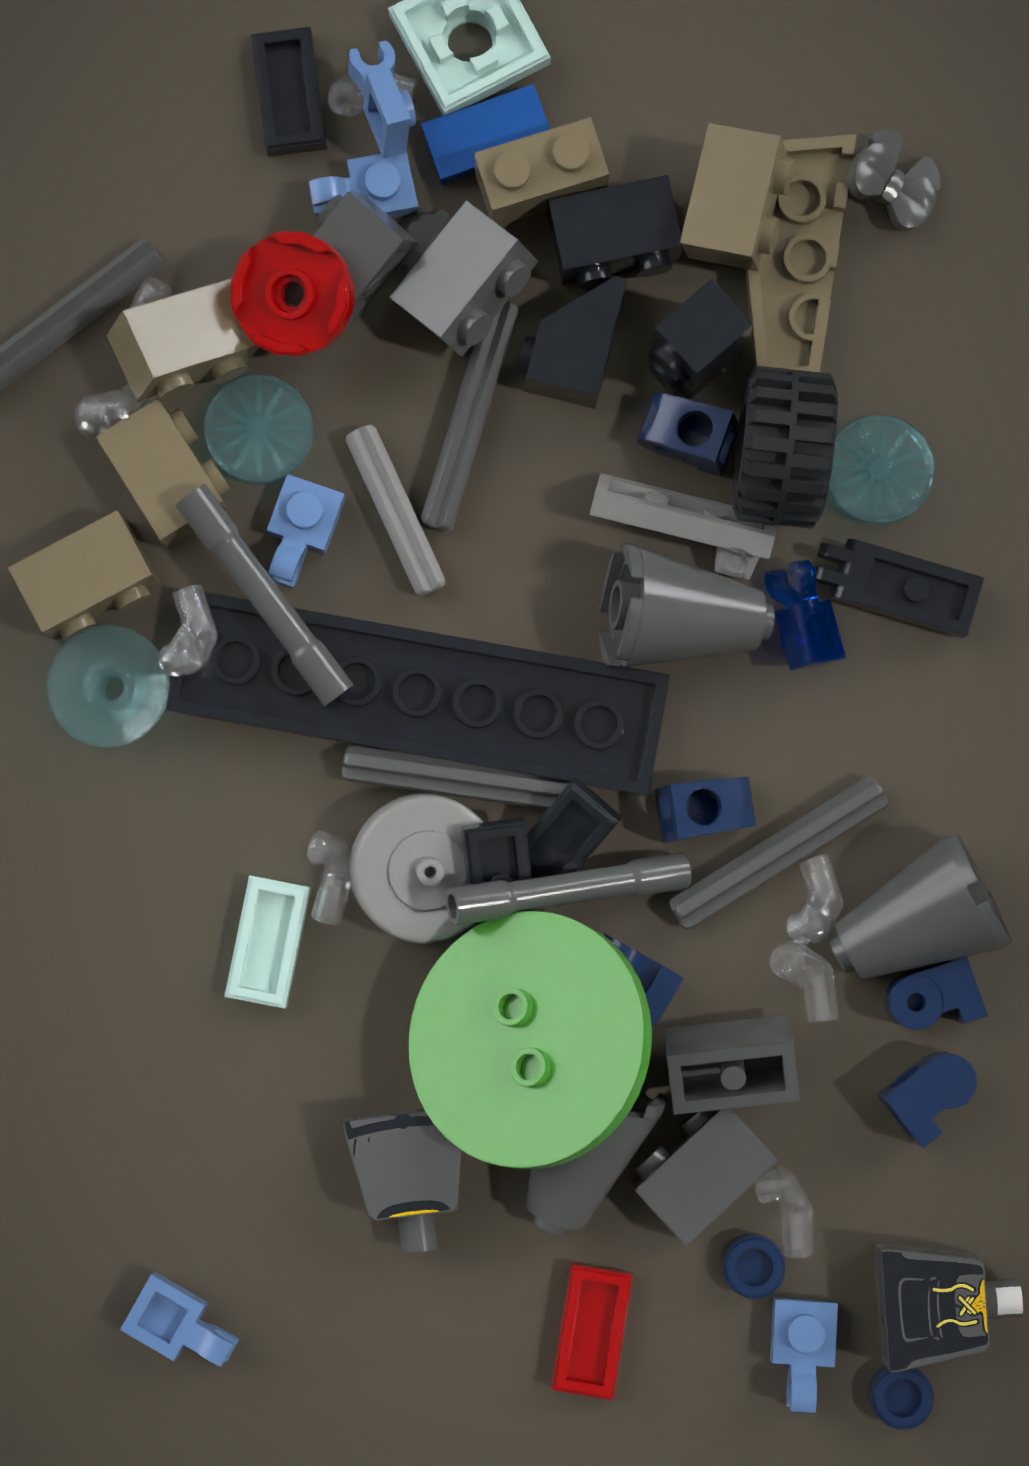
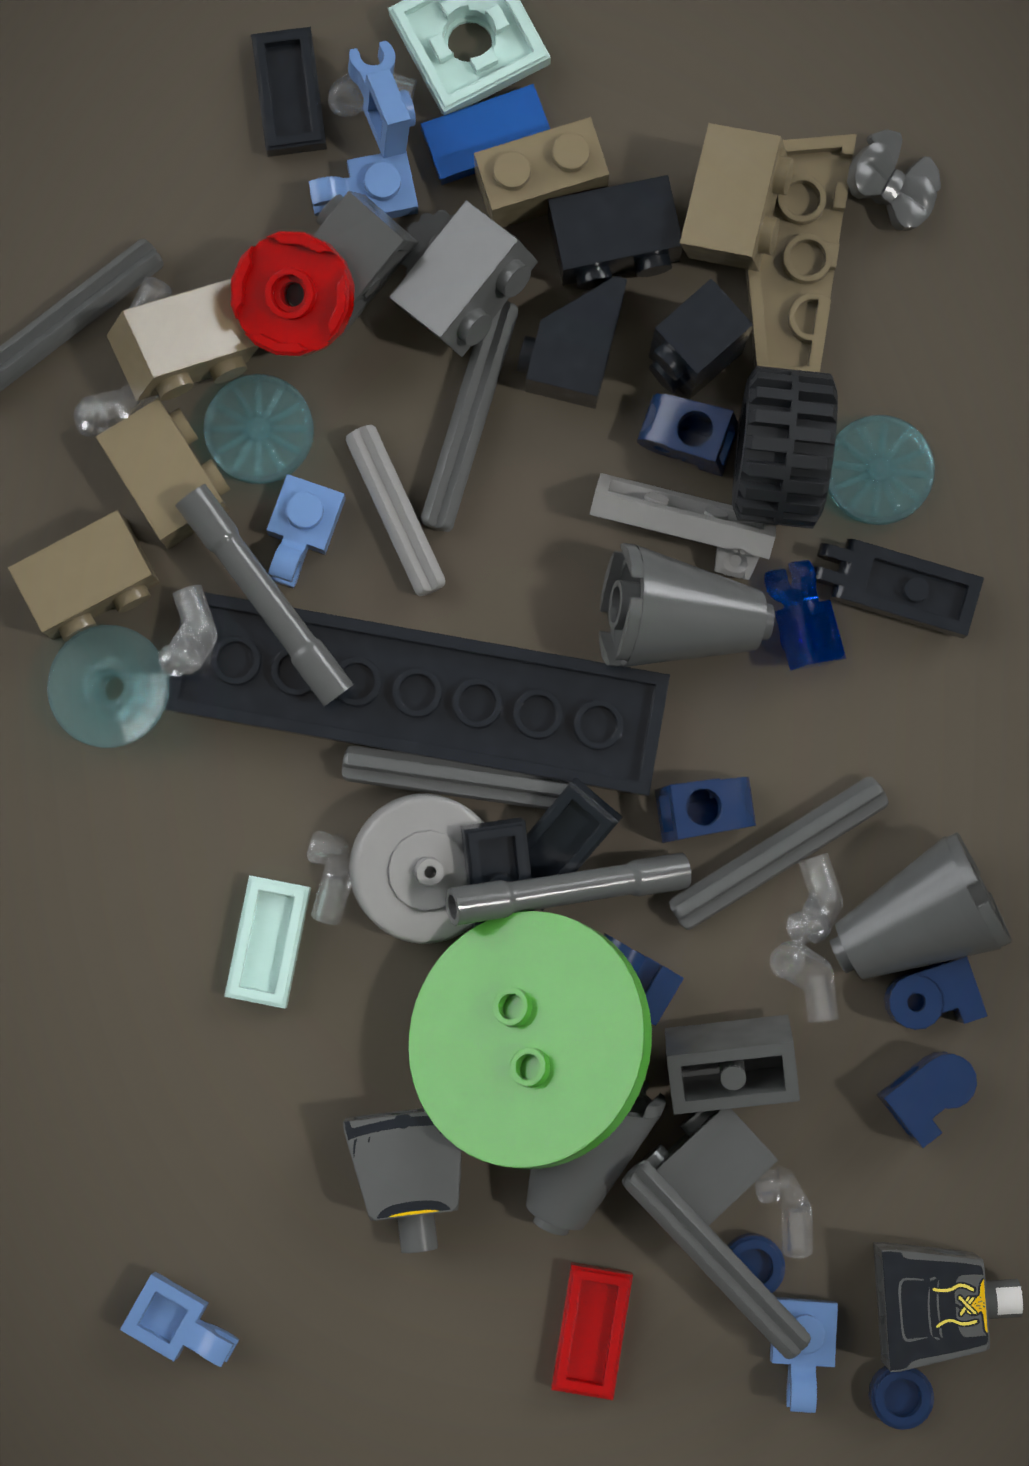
(716, 1259): none -> dark grey axle

